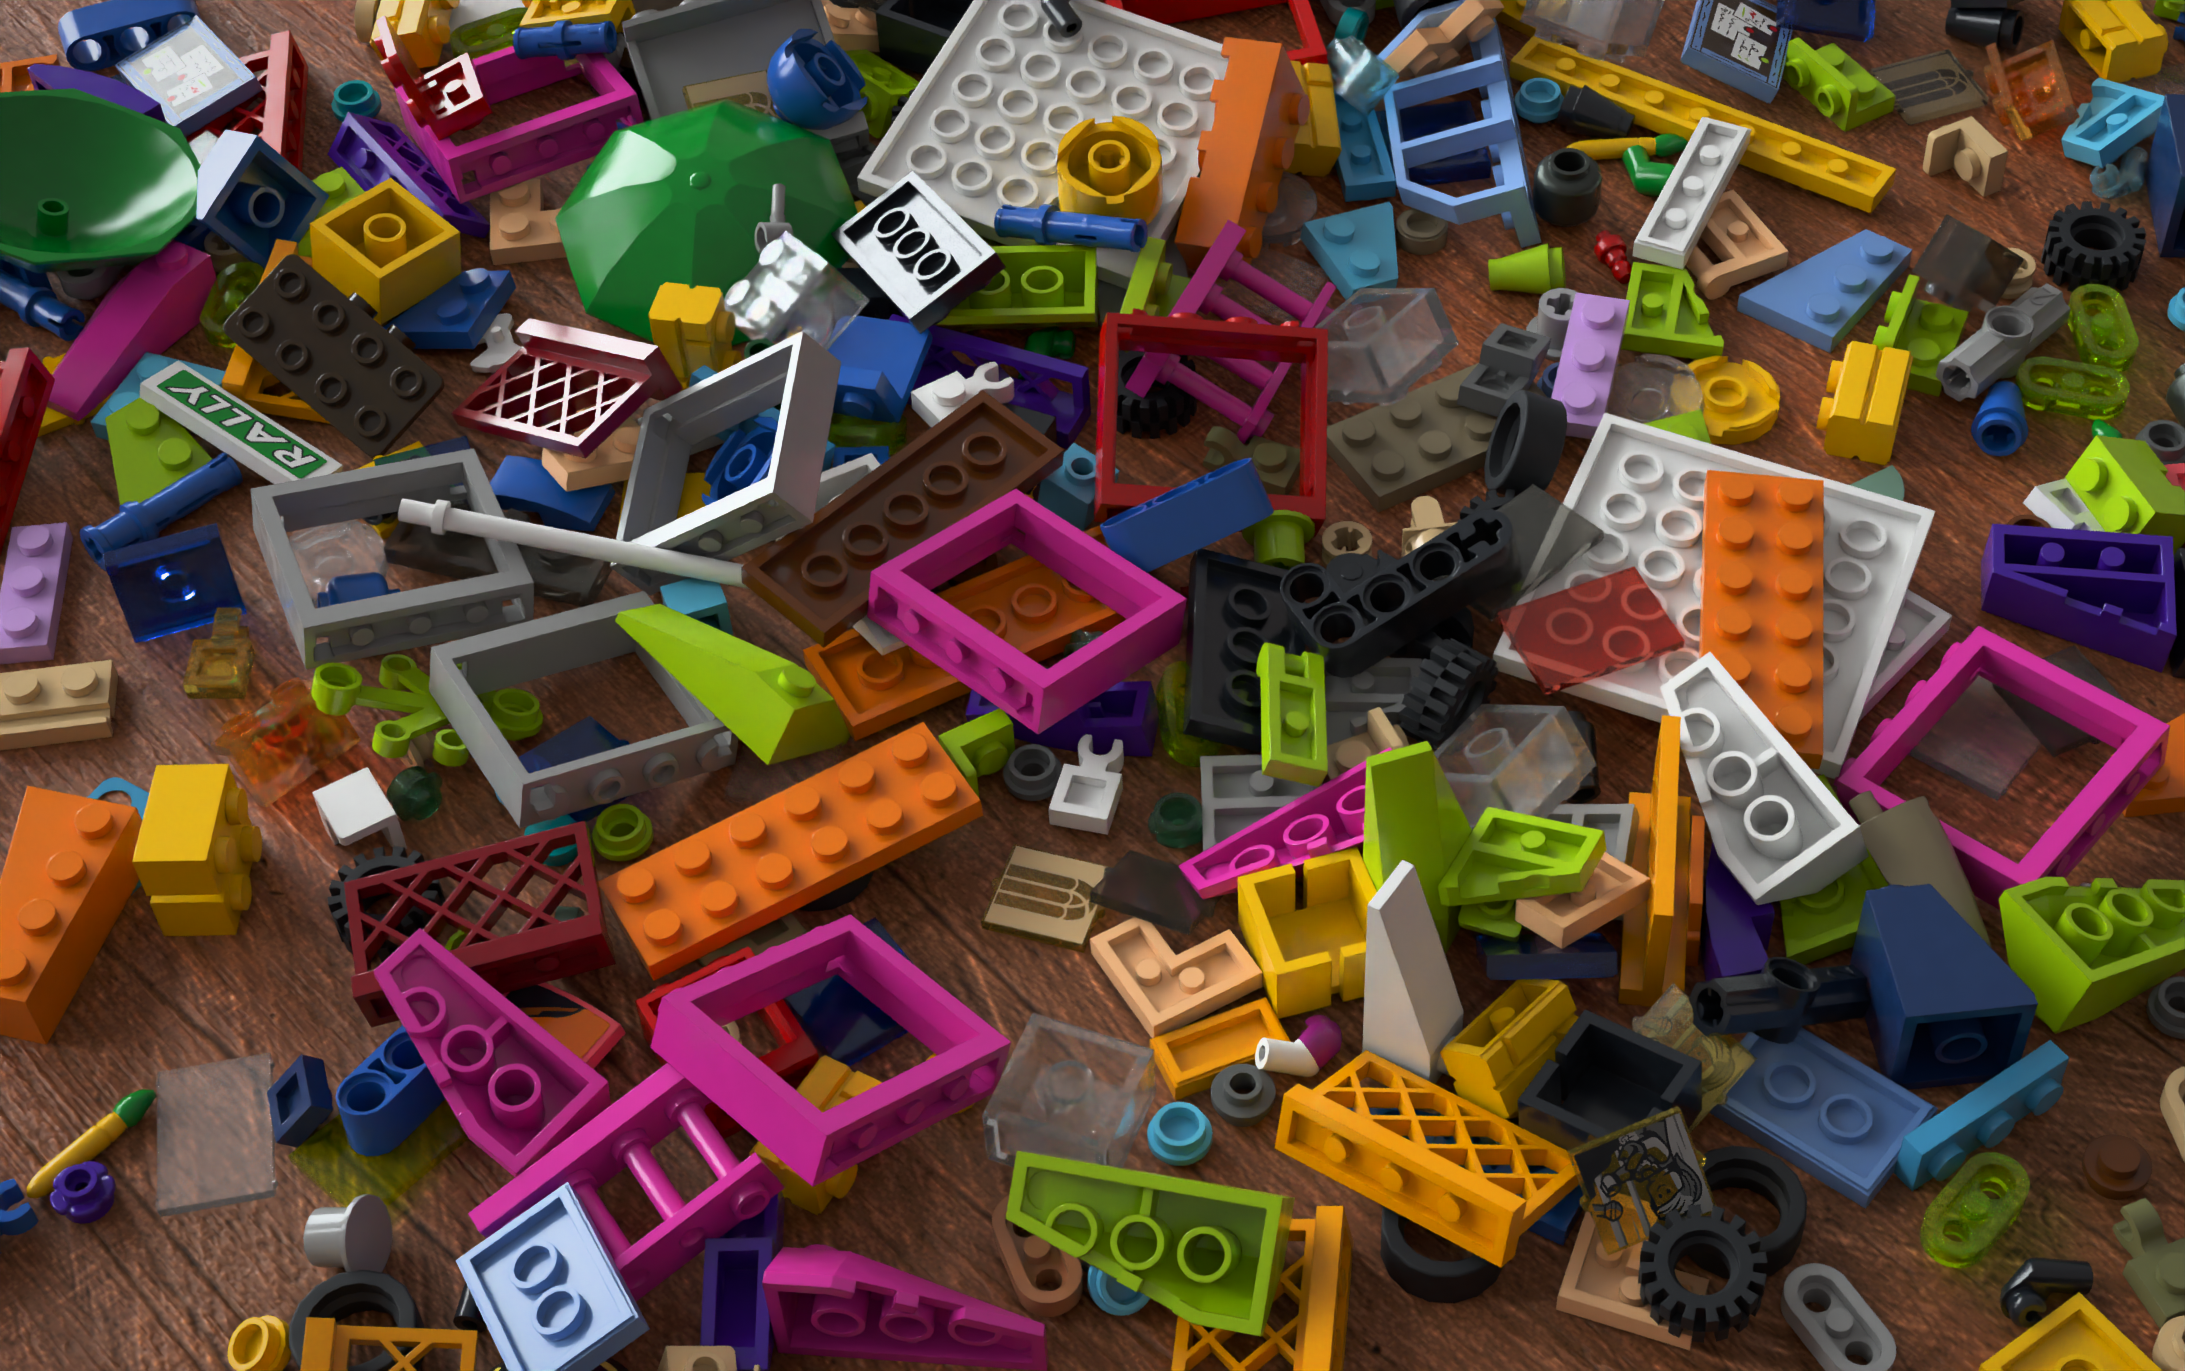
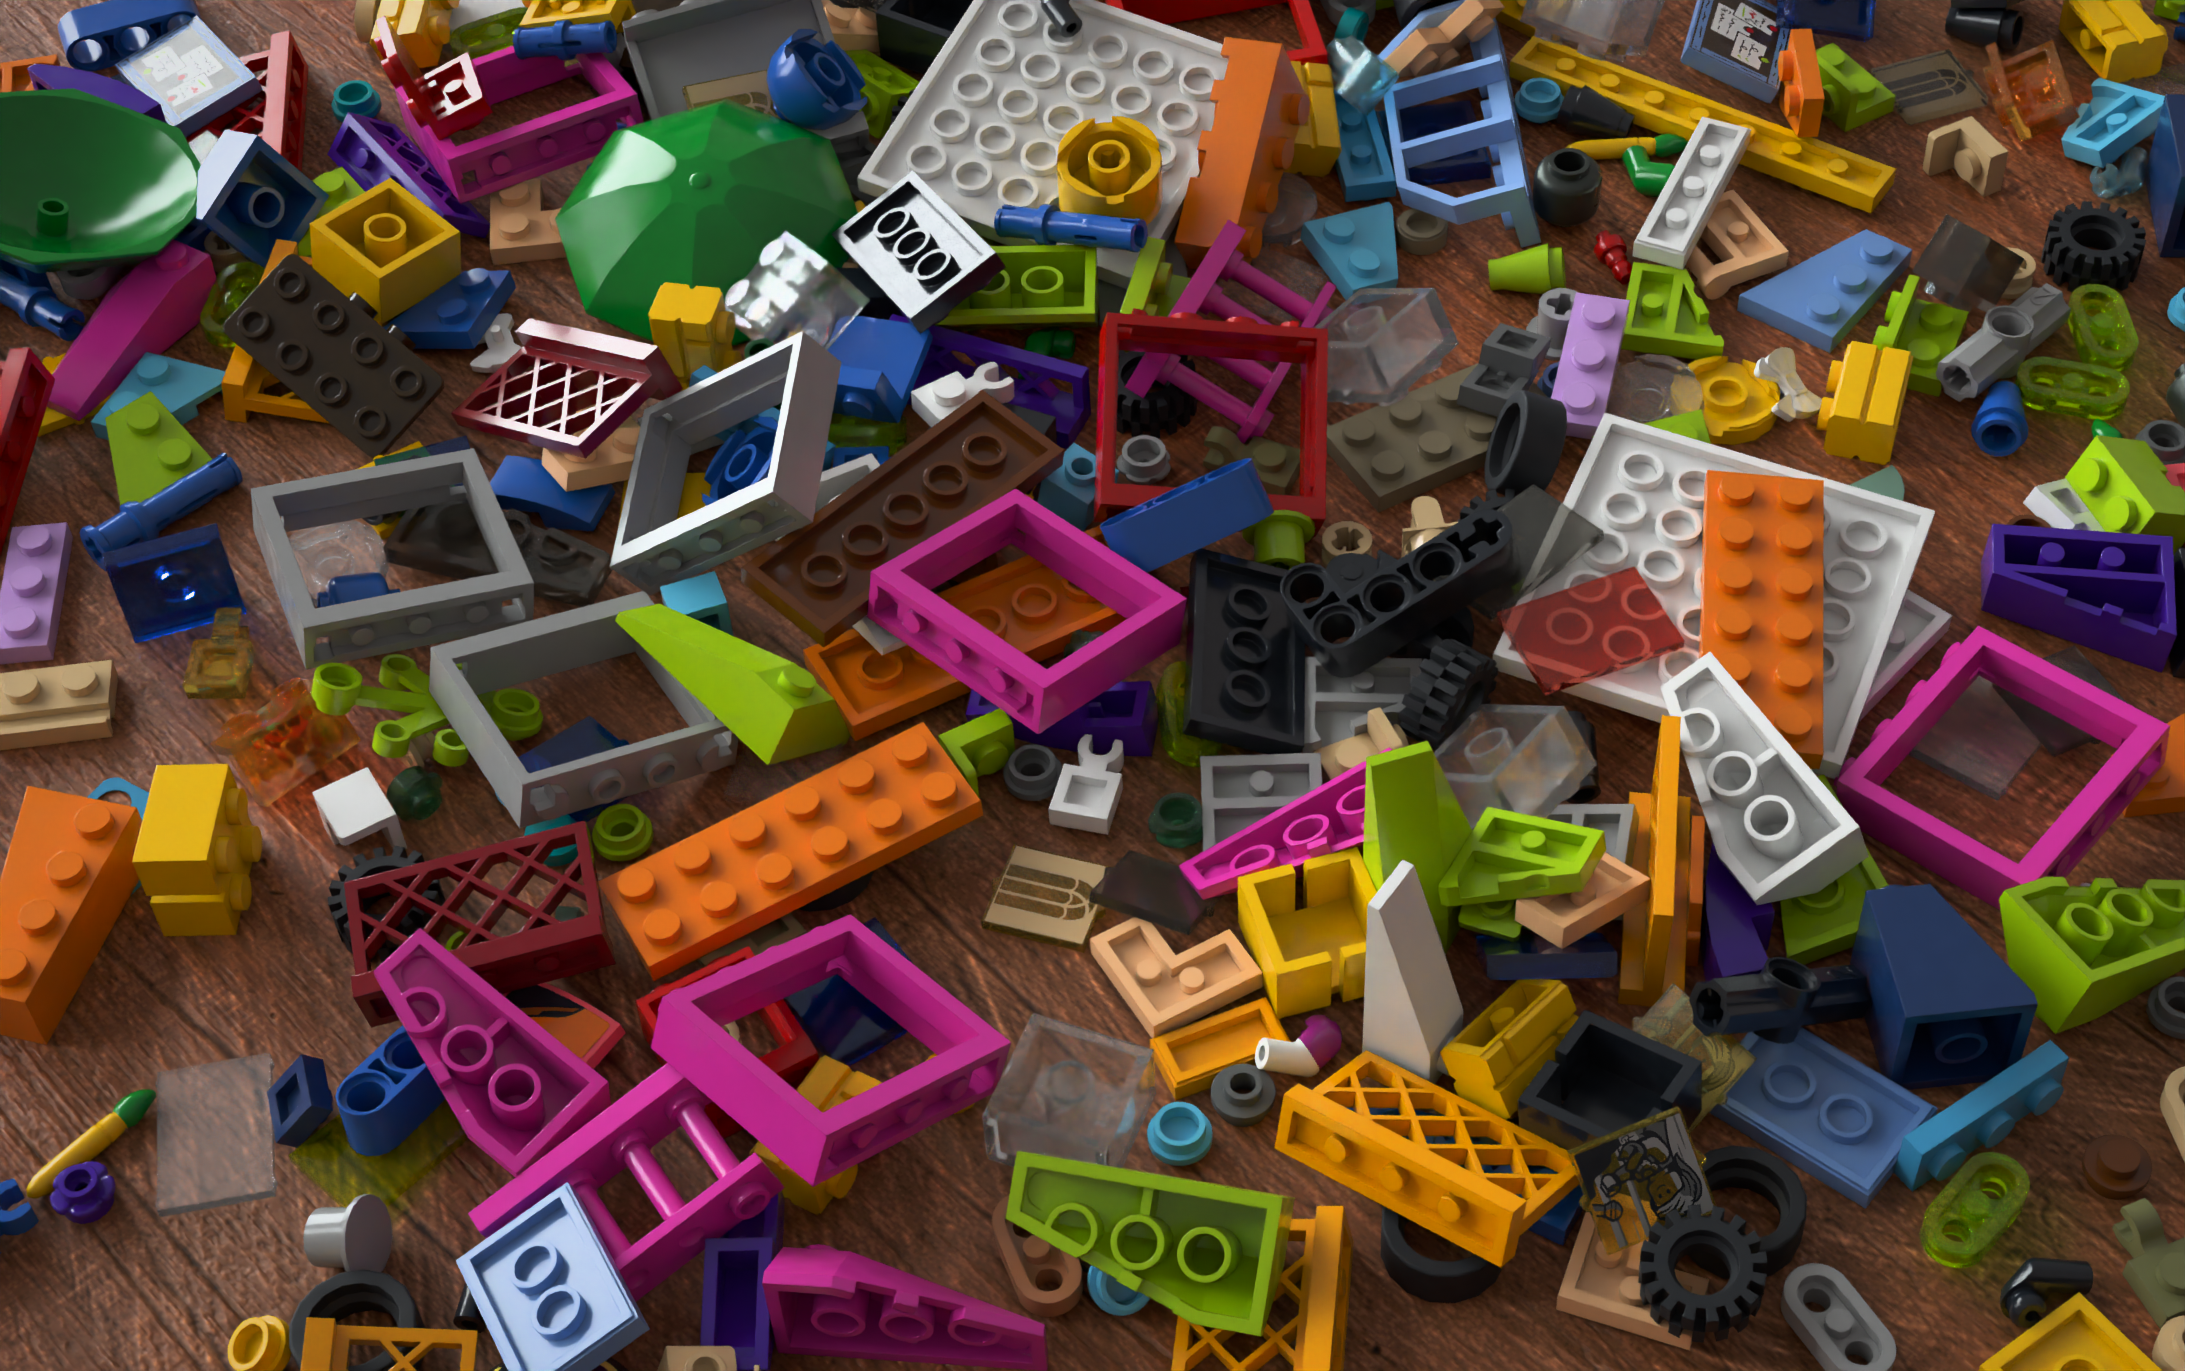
(234, 426): tile -> none
(443, 517): white bar -> none
(770, 231): light grey hand -> none
(1144, 460): none -> light grey plate
(1293, 715): lime plate -> none
(1795, 397): none -> white piece
(1801, 86): none -> orange wing
(1916, 851): dark tan piece -> none

